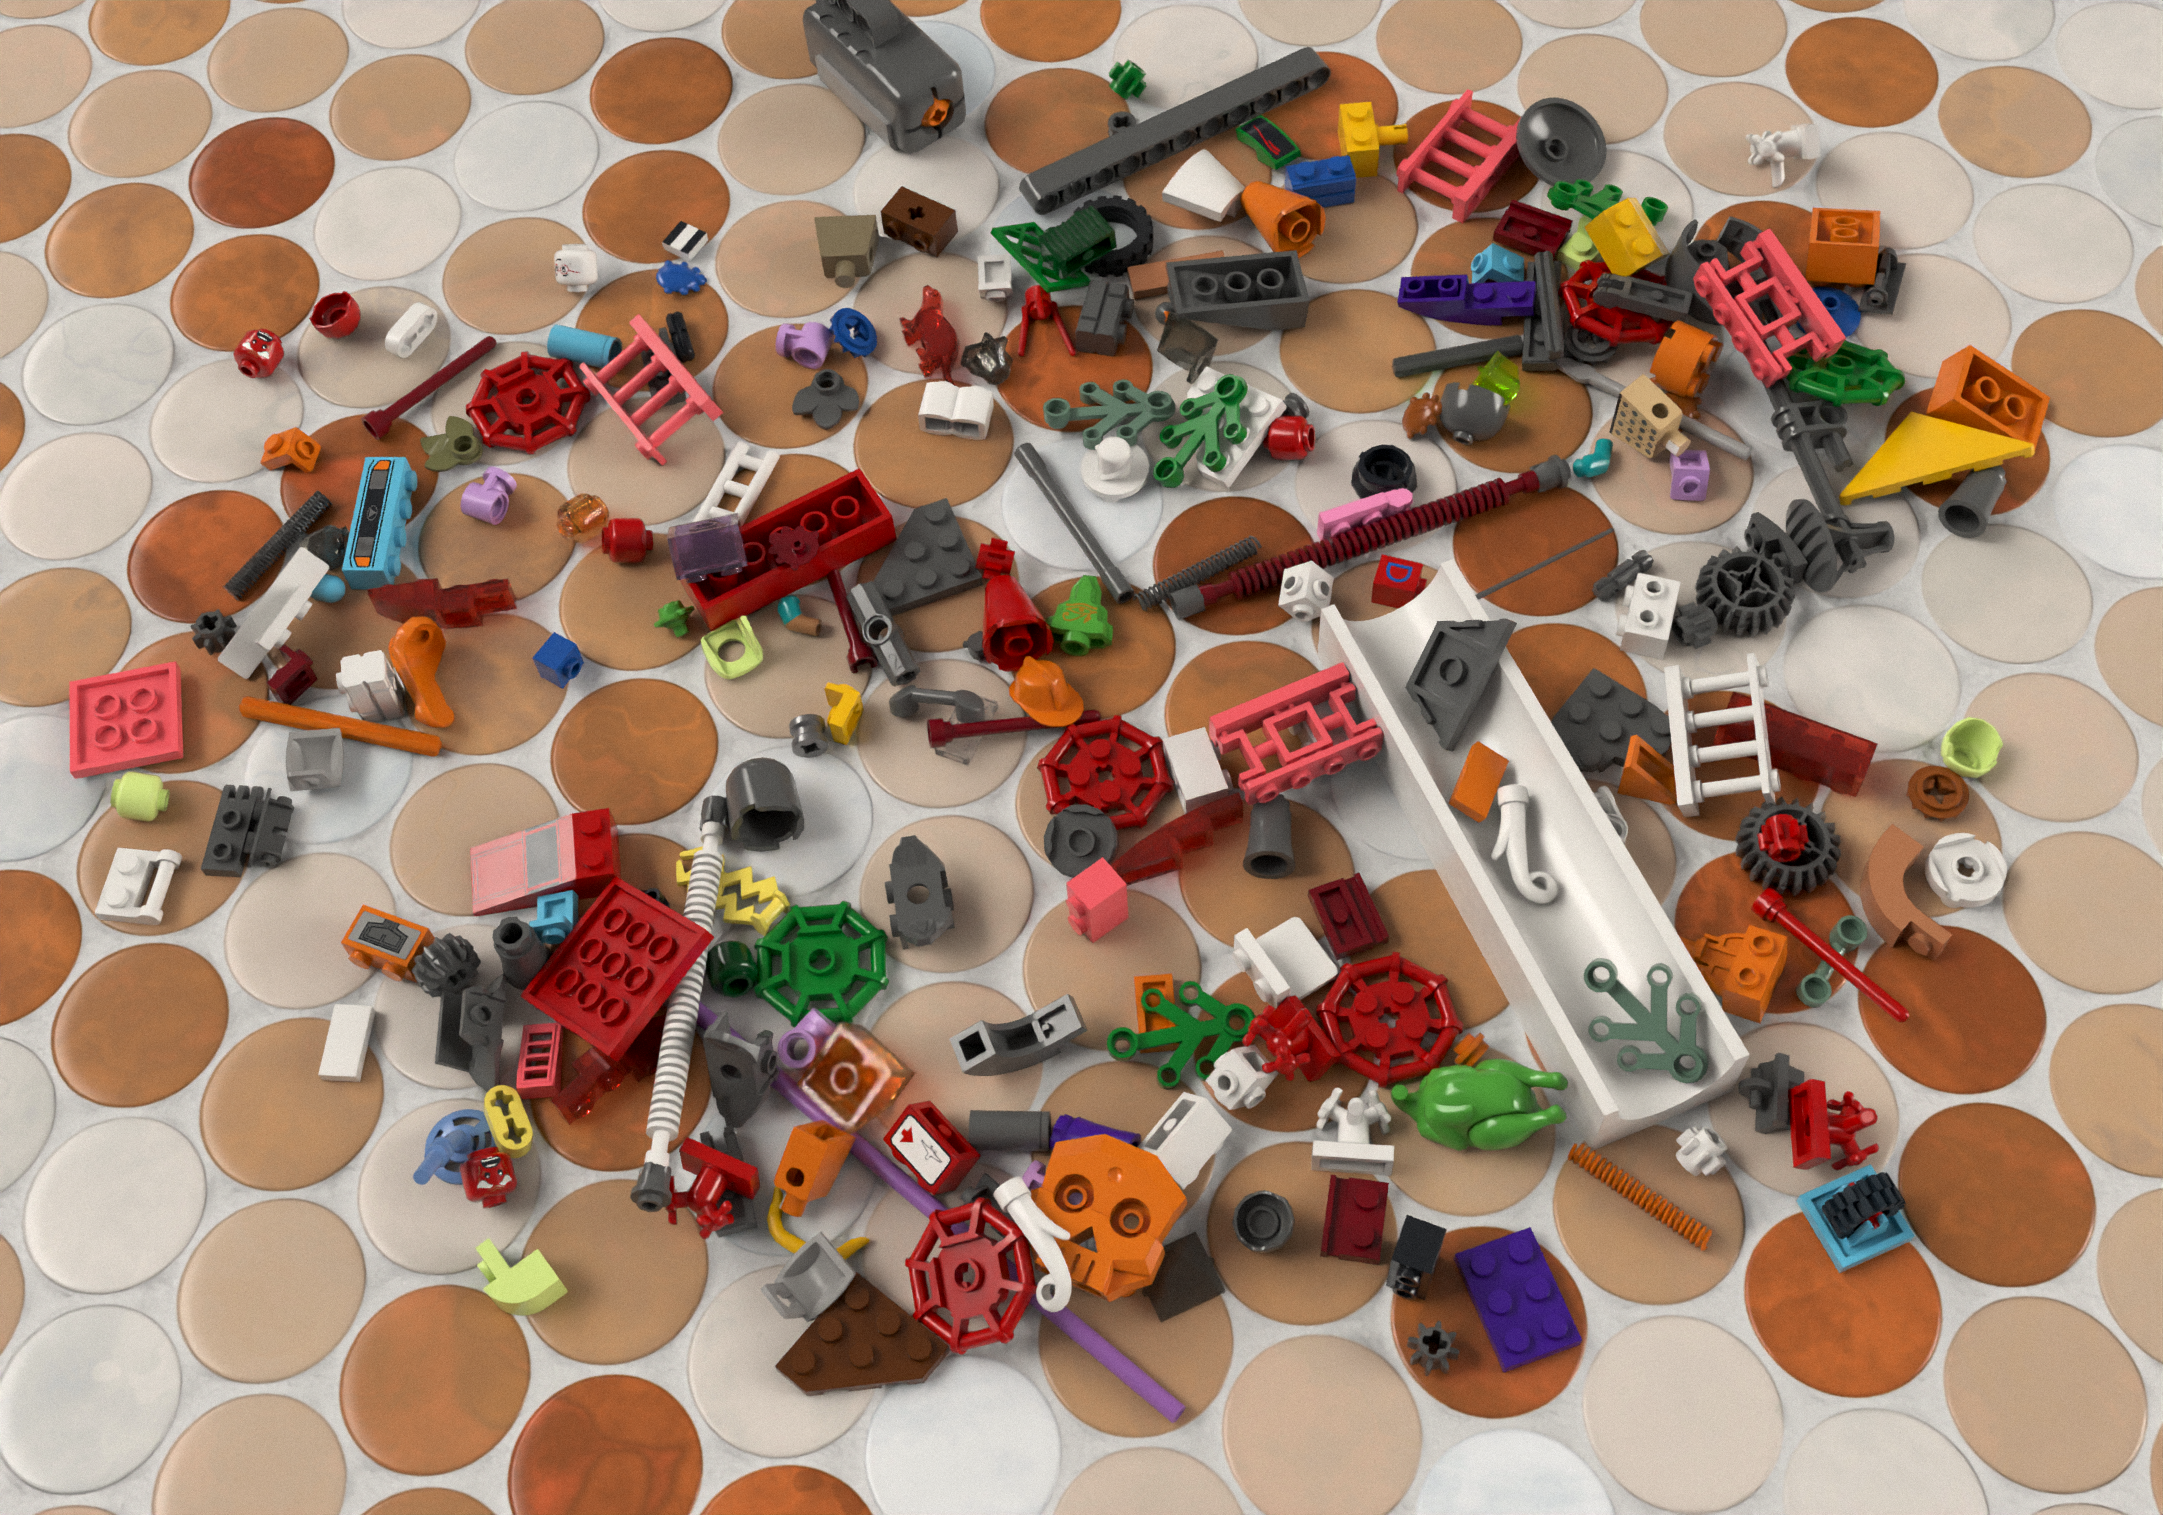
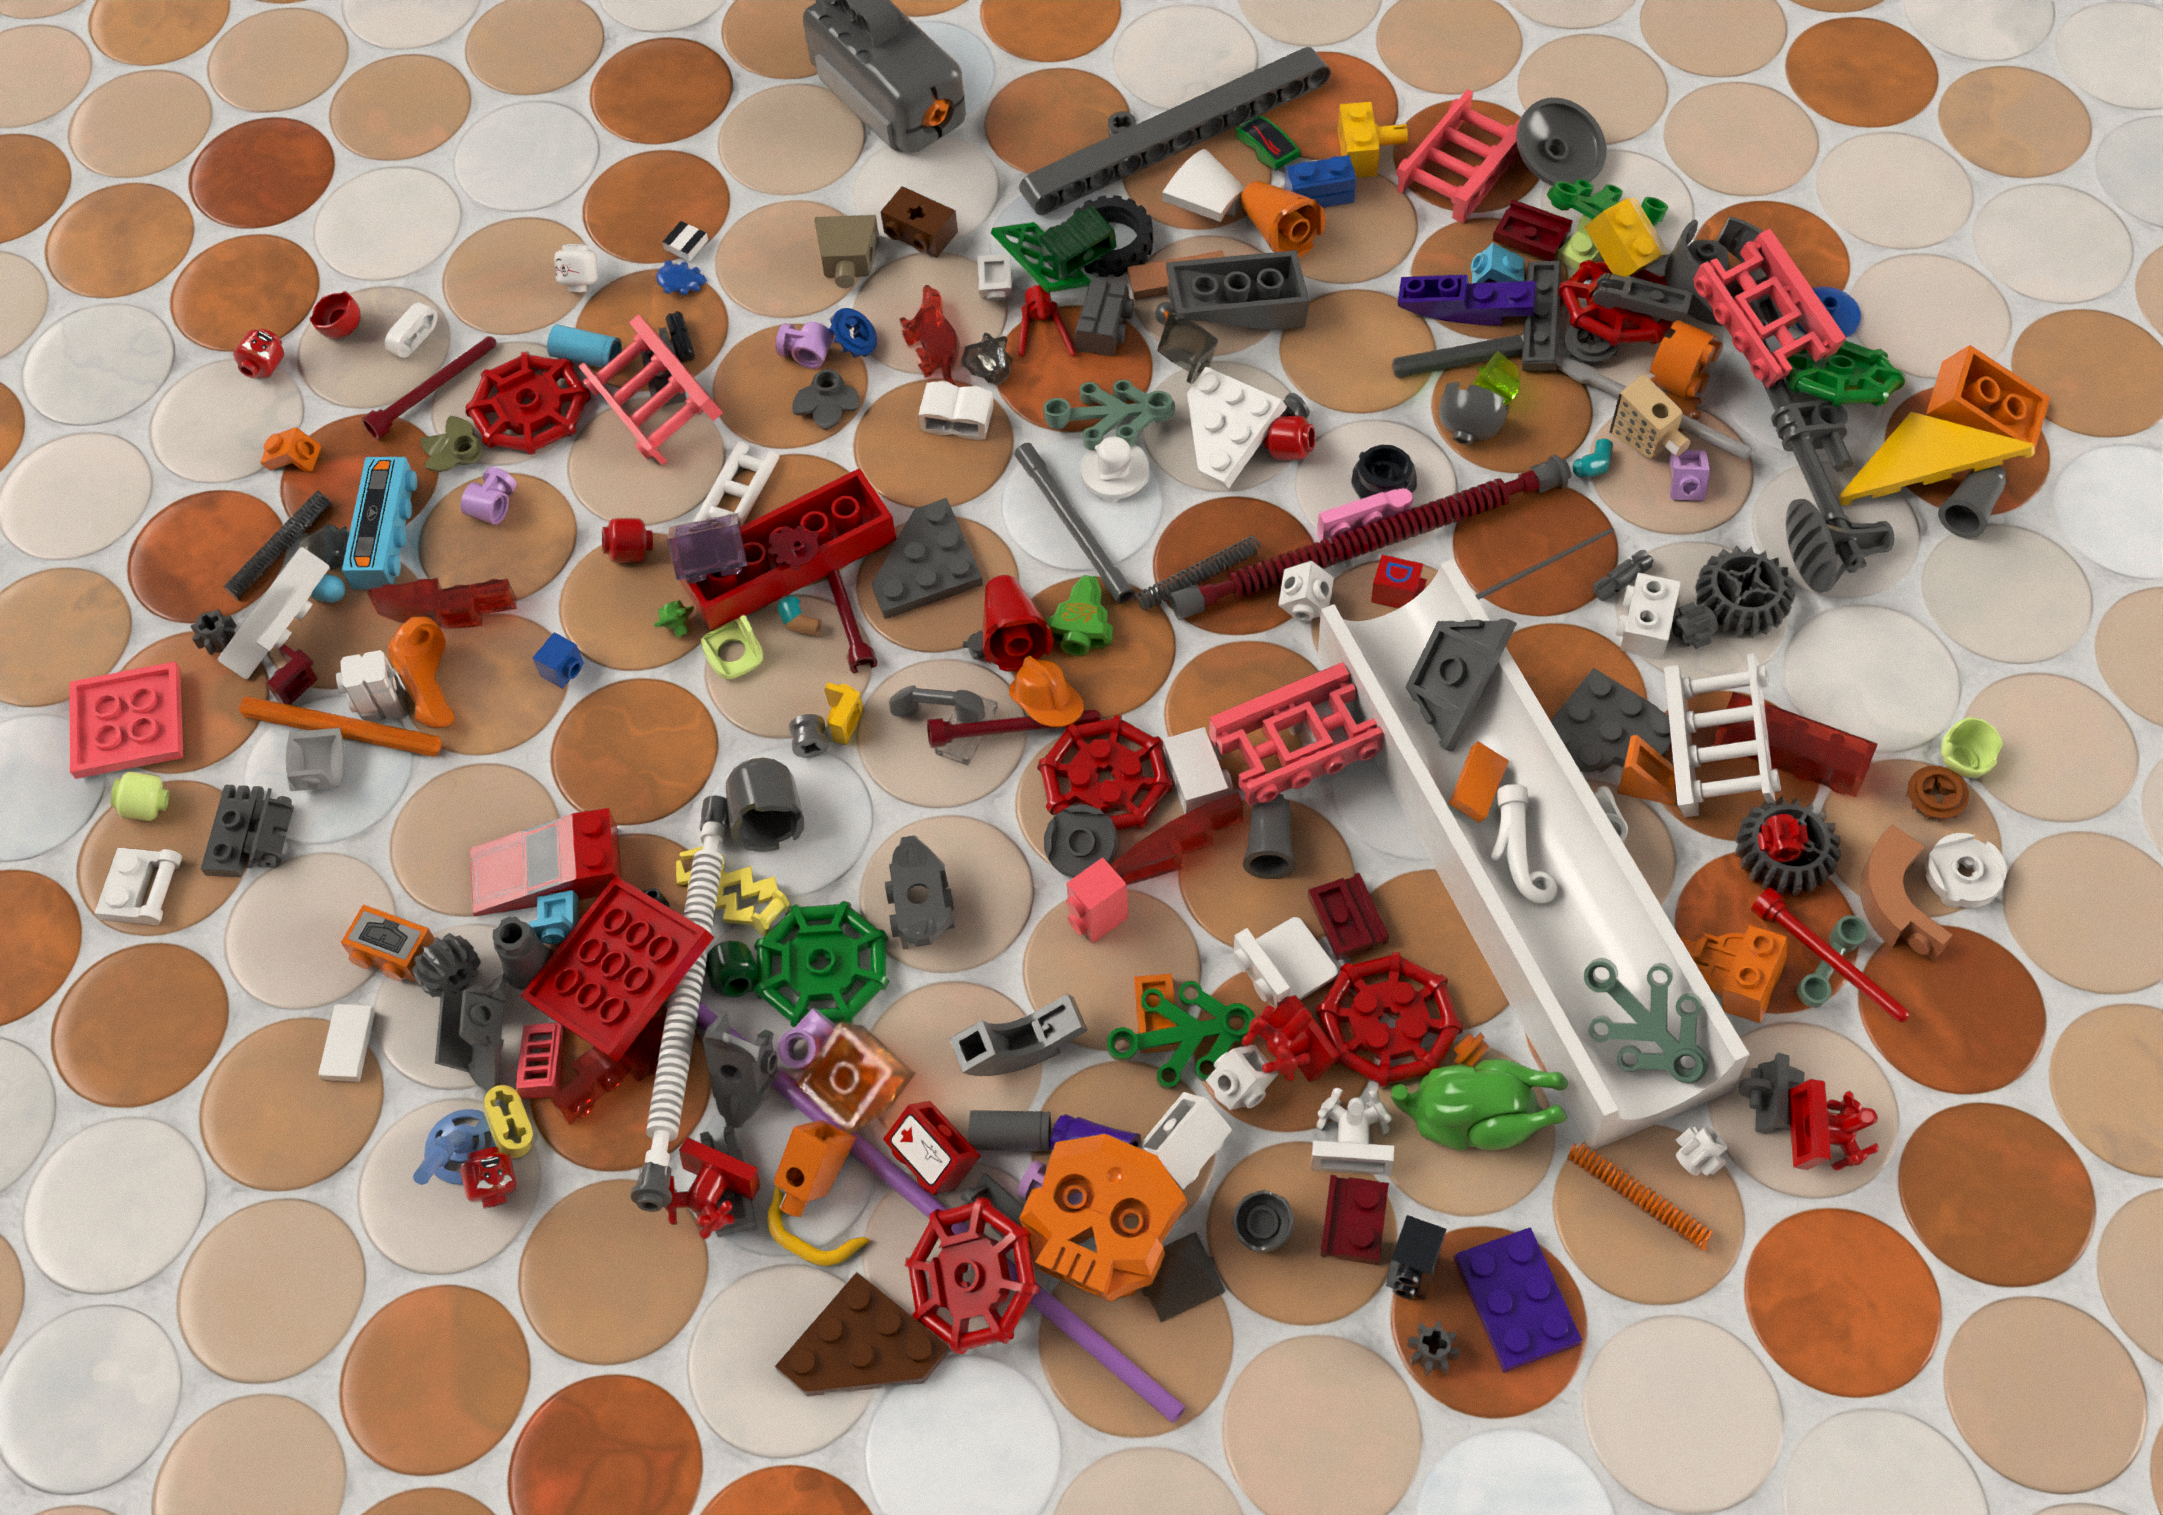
(524, 1287): yellowish green brick -> none
(582, 518): clear orange head -> none
(810, 1280): light grey piece -> none
(890, 650): dark grey piece -> none
(995, 559): red gear -> none
(1016, 1200): white plant -> none
(1127, 79): green gear -> none
(1225, 398): green plant -> none
(1421, 414): dark orange piece -> none
(1549, 305): dark grey axle -> none
(1768, 536): dark grey slope -> none
(1798, 143): white piece -> none
(1843, 247): orange slope -> none
(1857, 1217): plate -> none
(1888, 278): dark grey hinge -> none

